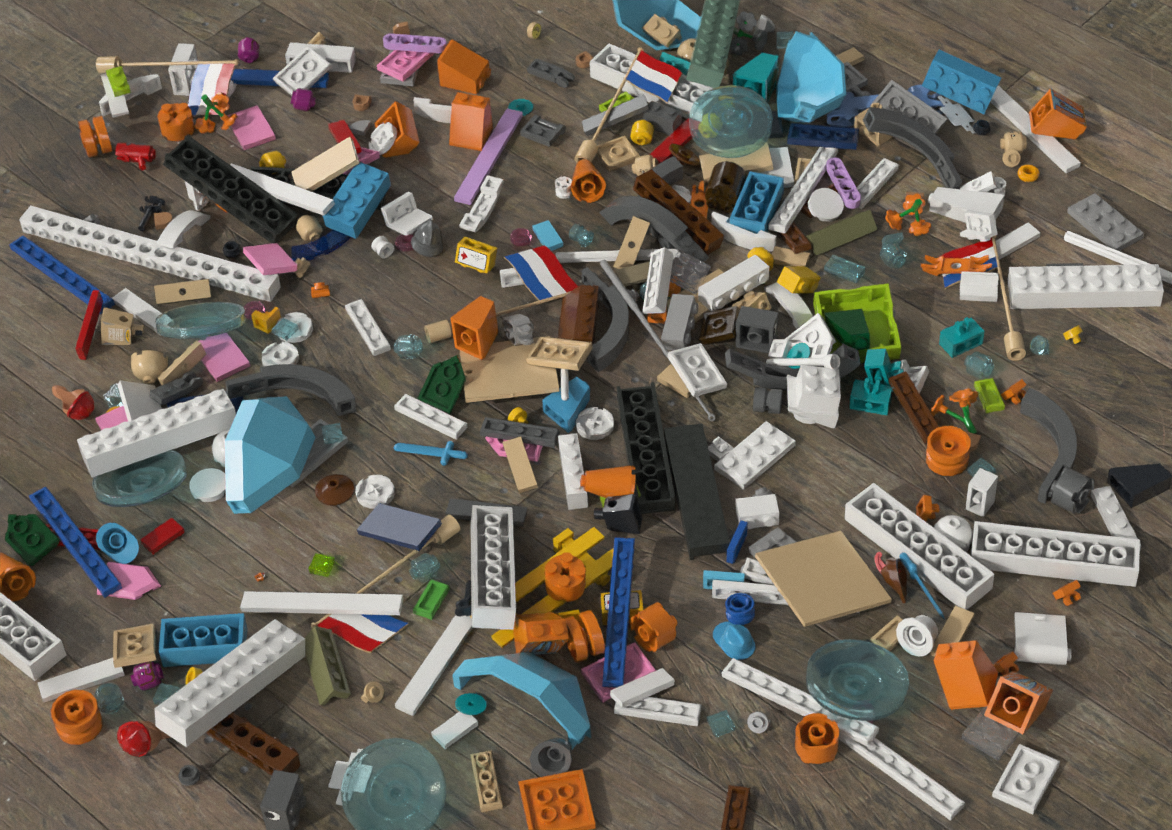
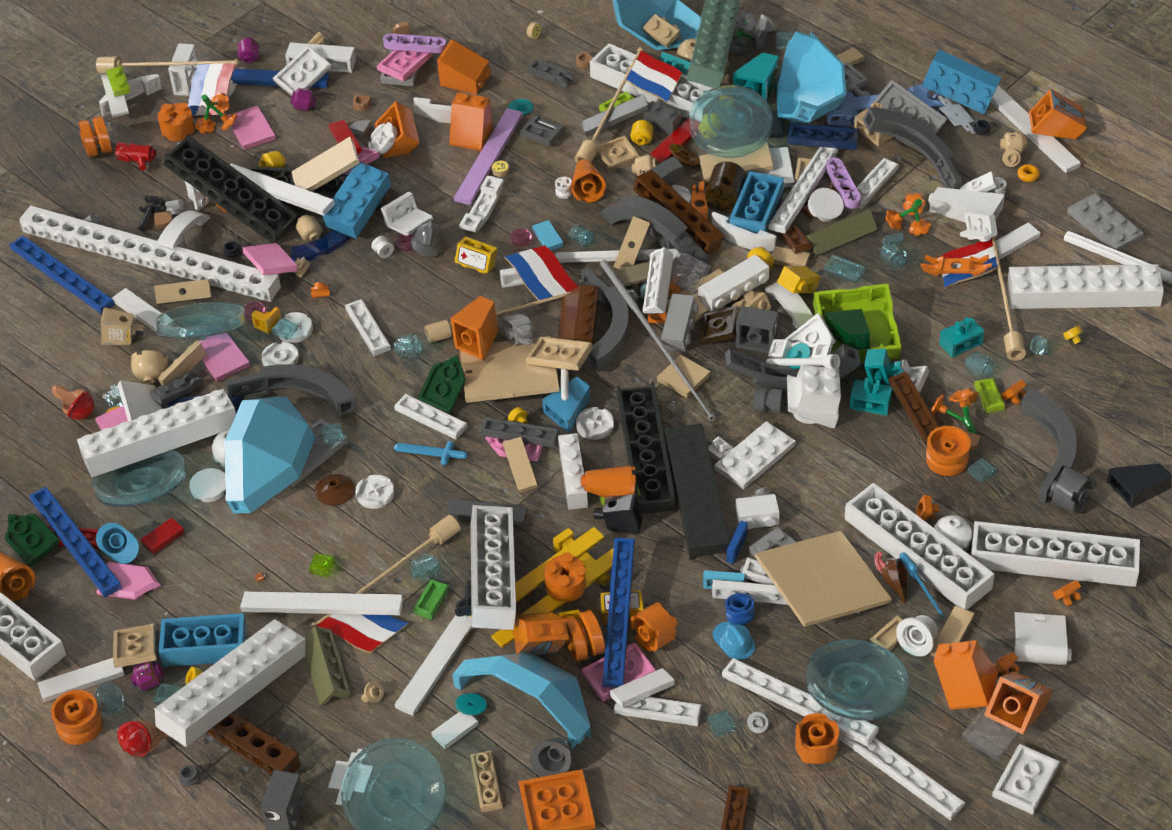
(89, 325): red tile -> none
(174, 206): none -> light grey plate
(399, 527): tile -> none
(500, 168): none -> tile
(697, 370): white tile -> none
(979, 286): white panel -> none
(981, 492): white brick -> none
(1112, 513): white plate -> none

